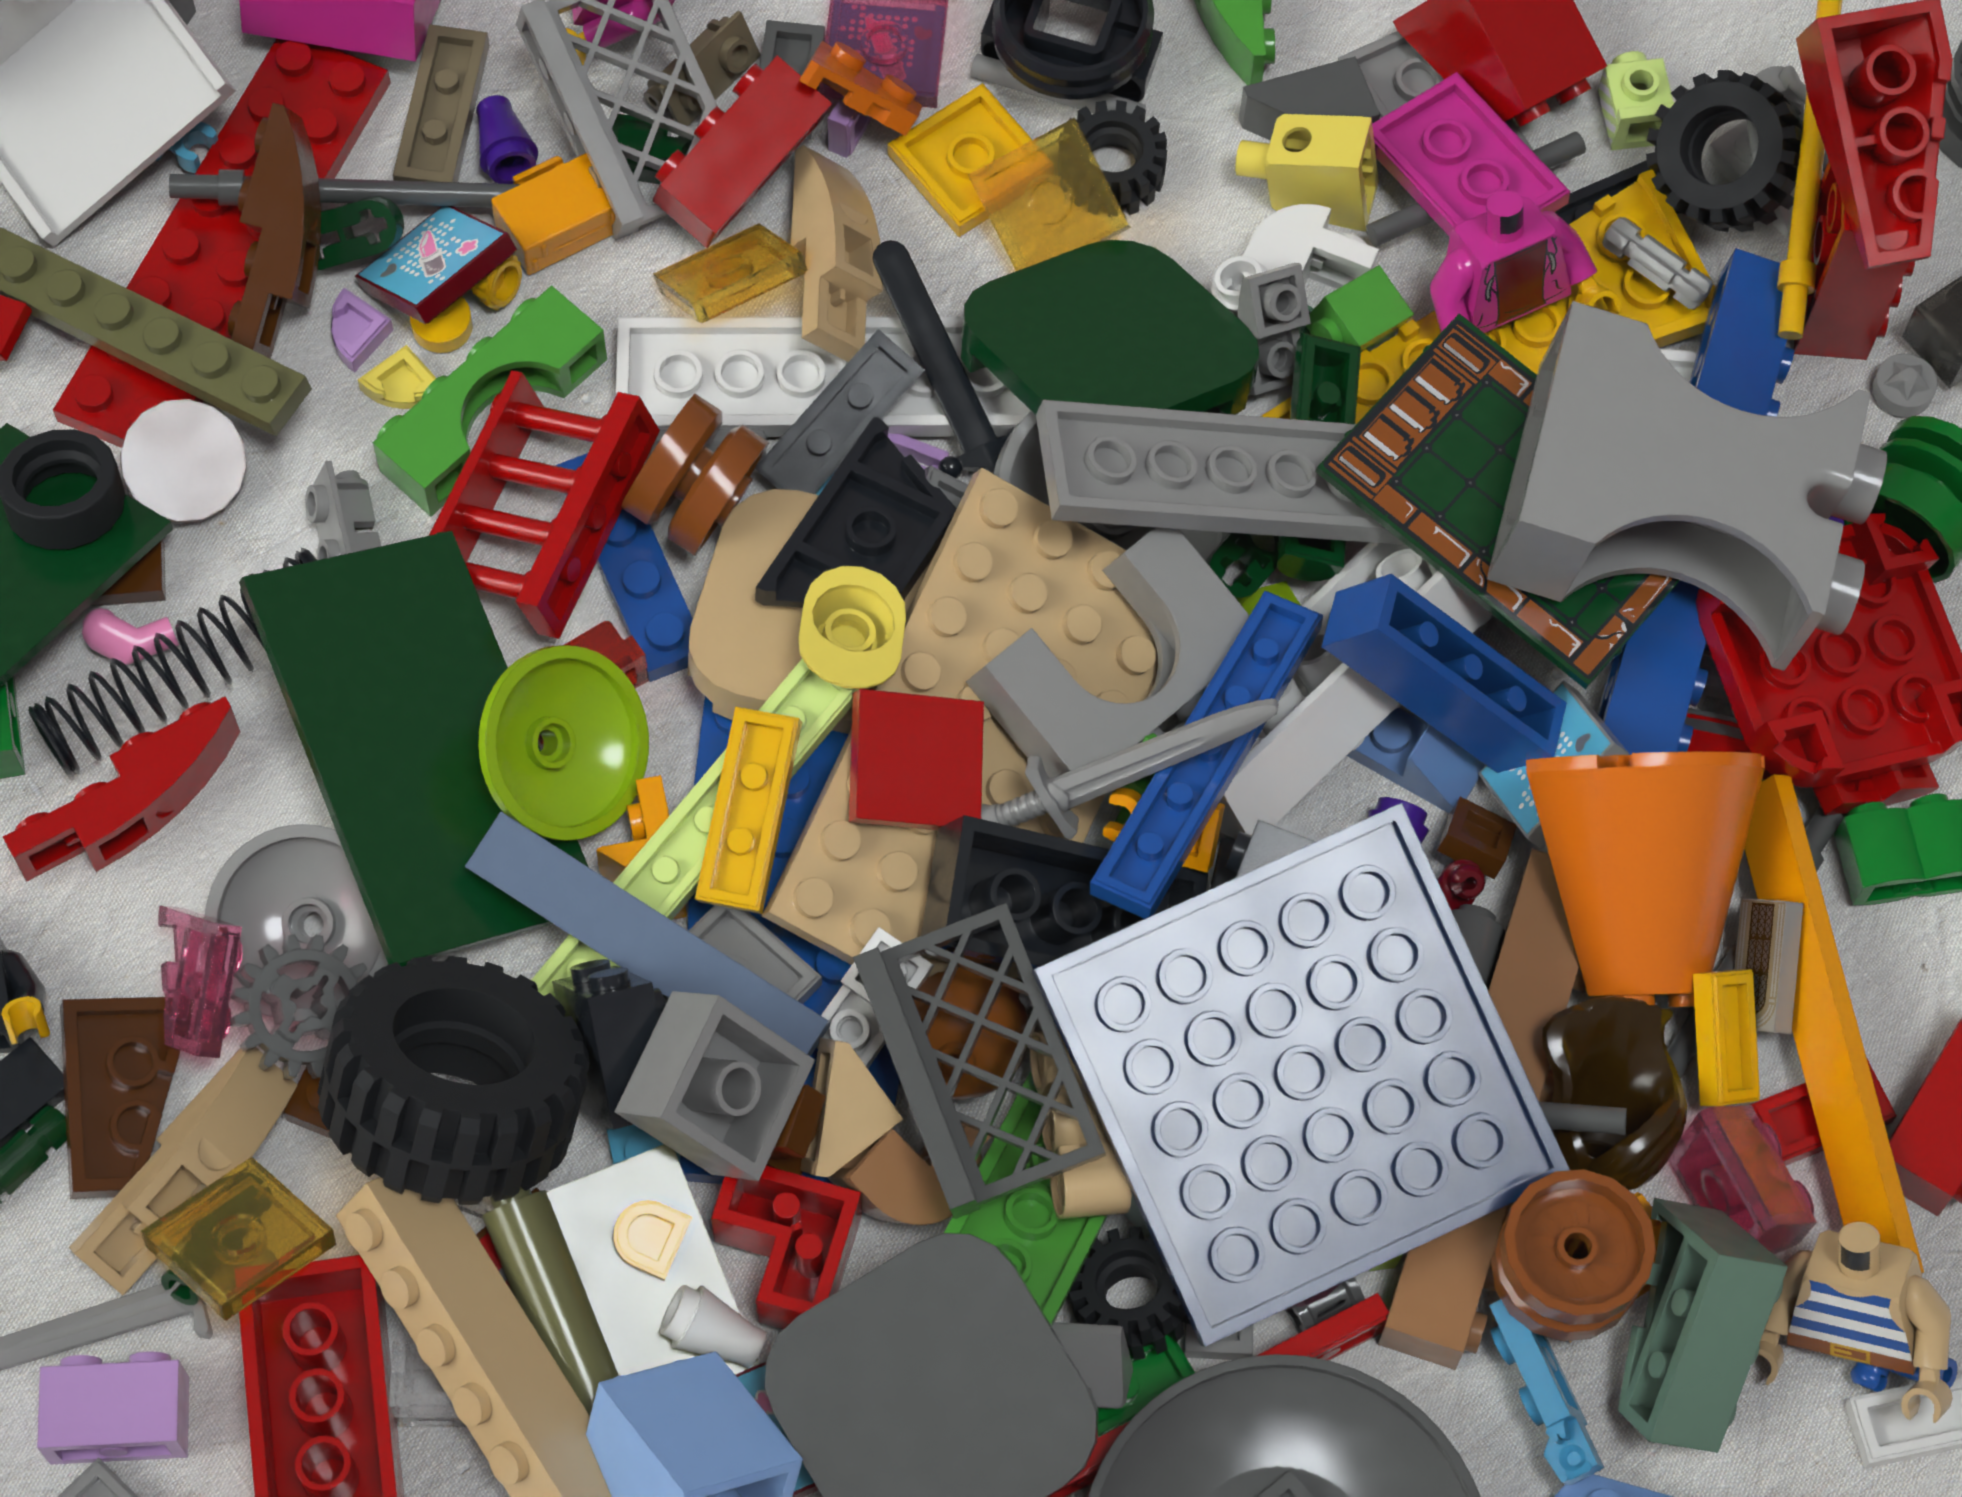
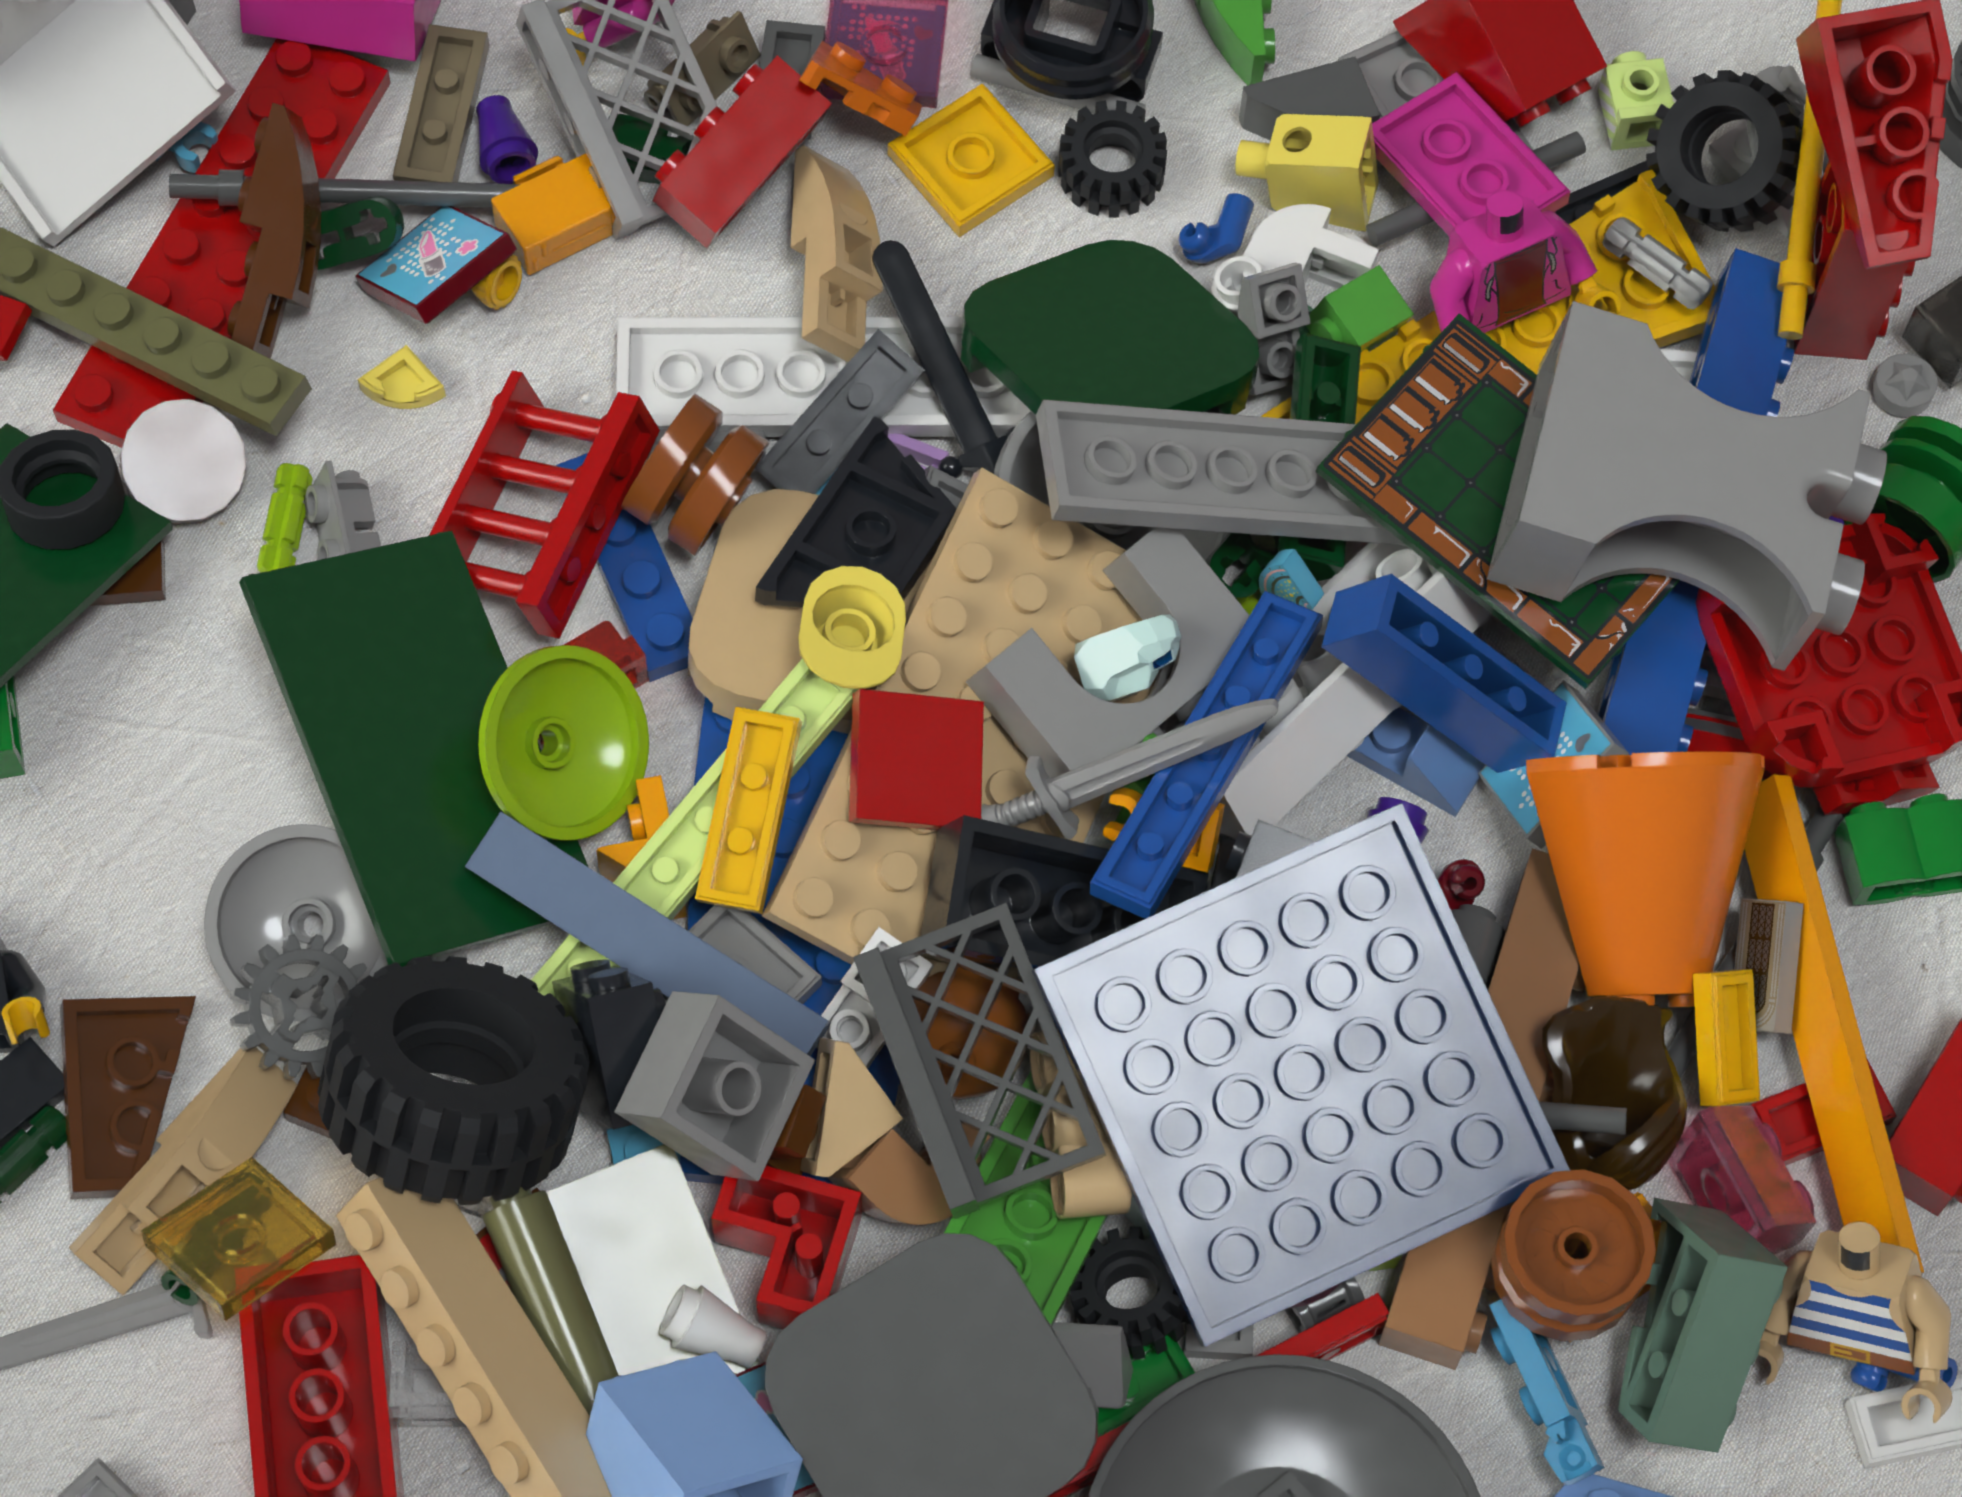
(46, 720): black piece -> none
(113, 1409): lavender brick -> none
(117, 638): bright pink arm -> none
(154, 783): red slope -> none
(199, 980): clear pink wing -> none
(284, 517): none -> lime axle
(357, 329): lavender tile -> none
(429, 445): bright green arch -> none
(447, 330): yellow tile -> none
(650, 1236): tile -> none
(730, 273): clear yellow tile -> none
(845, 129): lavender tile -> none
(1049, 197): clear yellow tile -> none
(1127, 657): none -> light aqua rock
(1221, 239): none -> blue arm
(1290, 579): none -> medium azure tile
(1477, 836): reddish brown plate -> none

